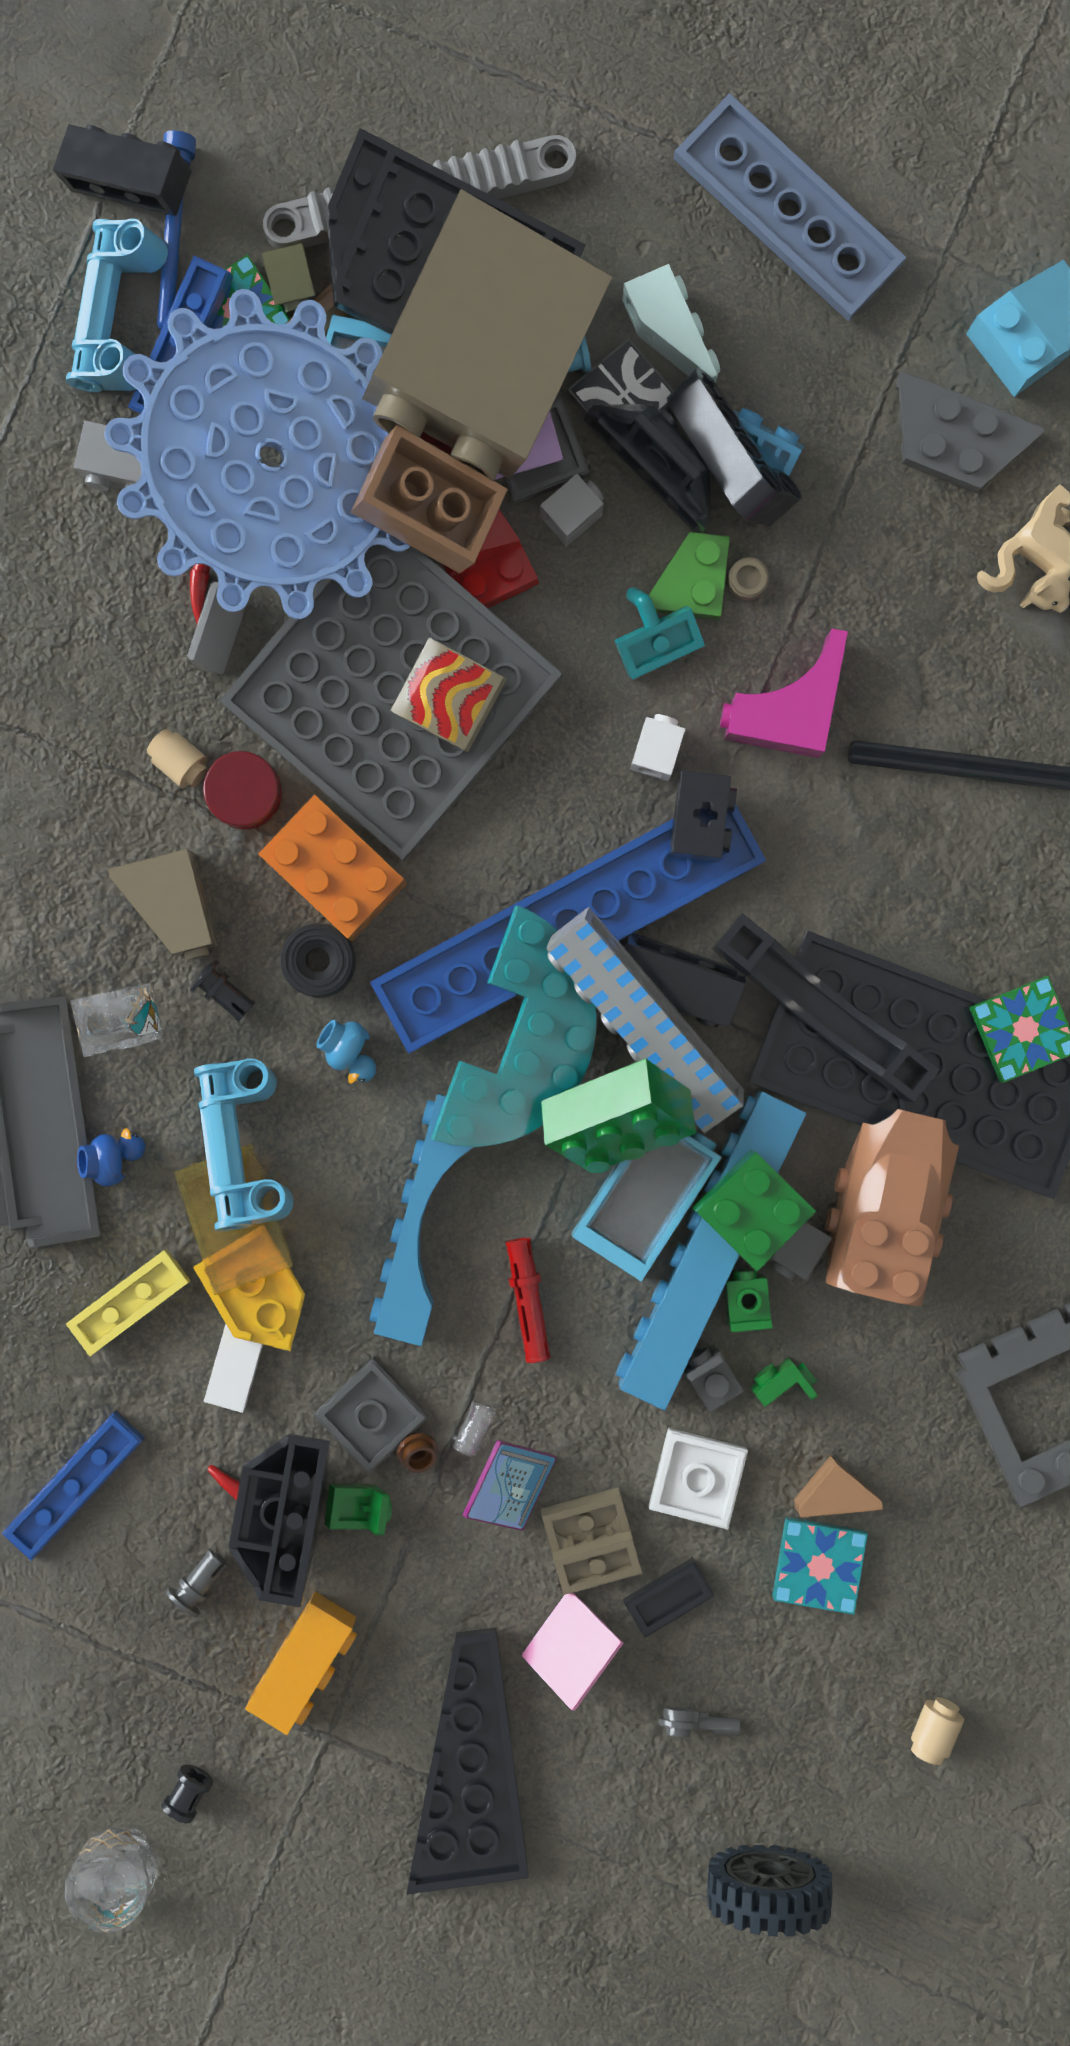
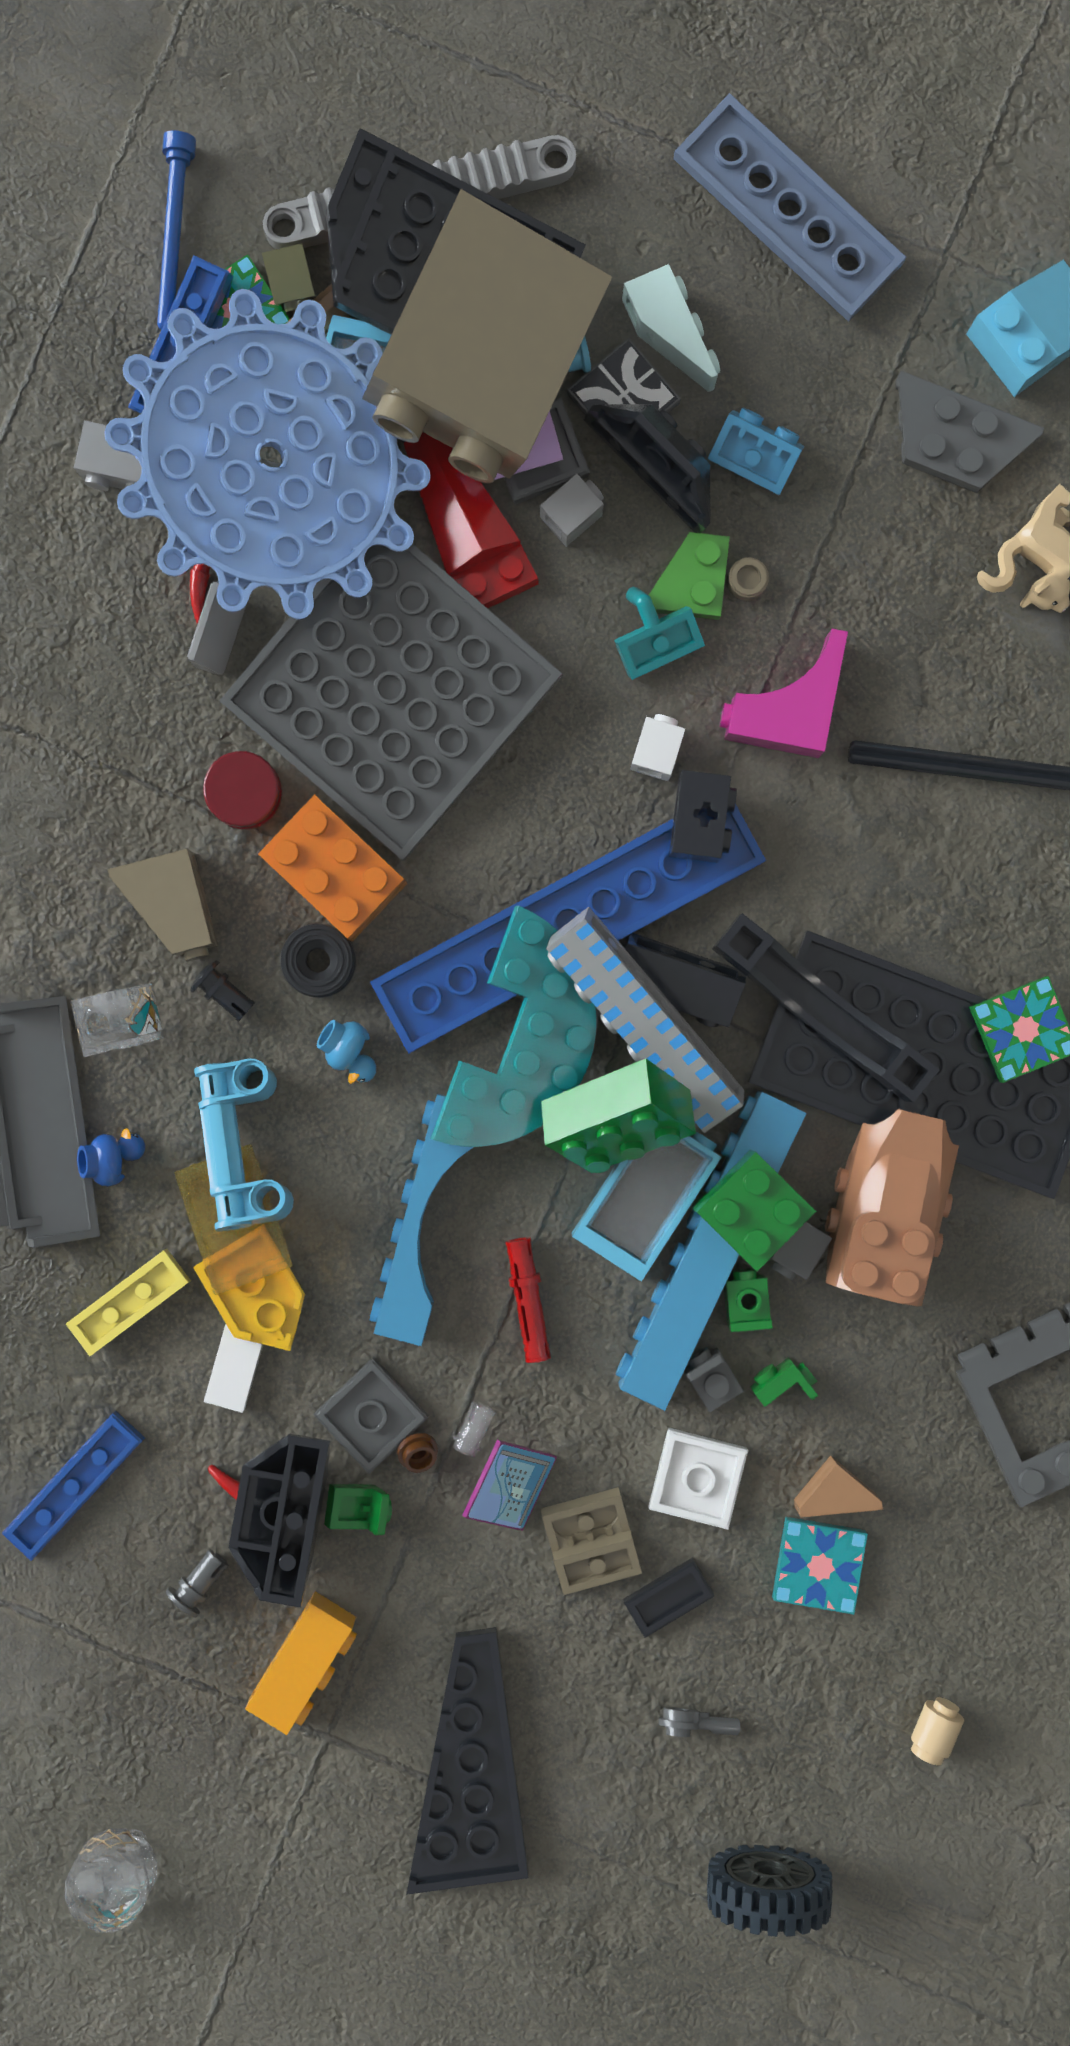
(117, 249): medium azure piece -> none
(122, 169): black brick -> none
(178, 758): tan brick -> none
(187, 1793): black bush -> none
(429, 500): medium nougat brick -> none
(448, 695): slope -> none
(572, 1650): piece -> none
(738, 466): black beam -> none

